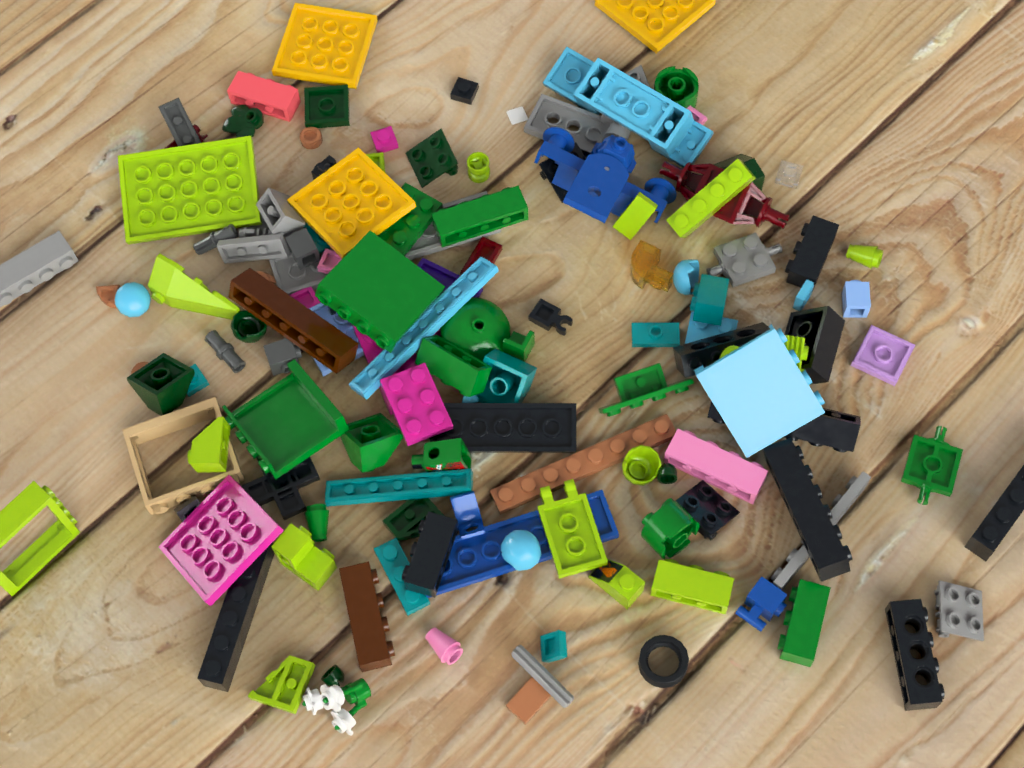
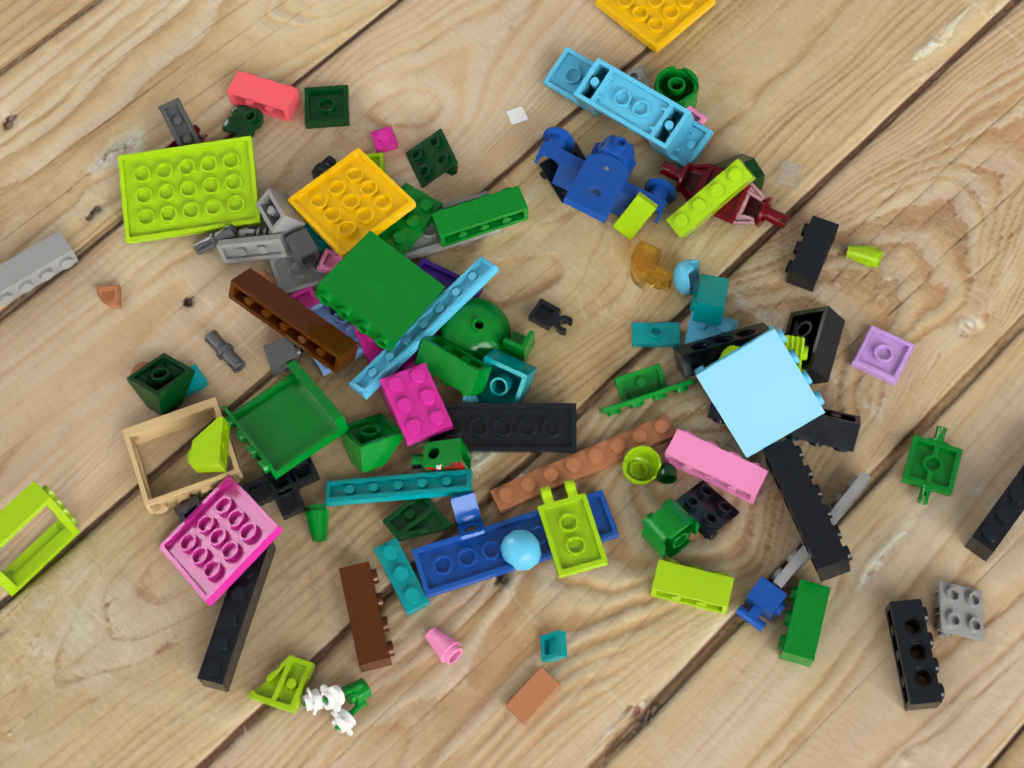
(132, 299): medium azure hair -> none
(179, 291): lime wedge -> none
(248, 327): dark green hair -> none
(299, 555): lime brick -> none
(311, 138): nougat tile -> none
(325, 45): yellow plate -> none
(332, 676): dark green hinge -> none
(430, 554): black brick -> none
(464, 91): black plate -> none
(478, 167): lime wheel -> none
(485, 248): dark red tile -> none
(542, 676): light grey axle -> none
(591, 126): light grey hinge -> none
(618, 582): lime slope -> none
(677, 647): black tyre -> none
(744, 260): light grey plate -> none
(803, 295): medium azure tile -> none
(856, 299): light blue brick -> none

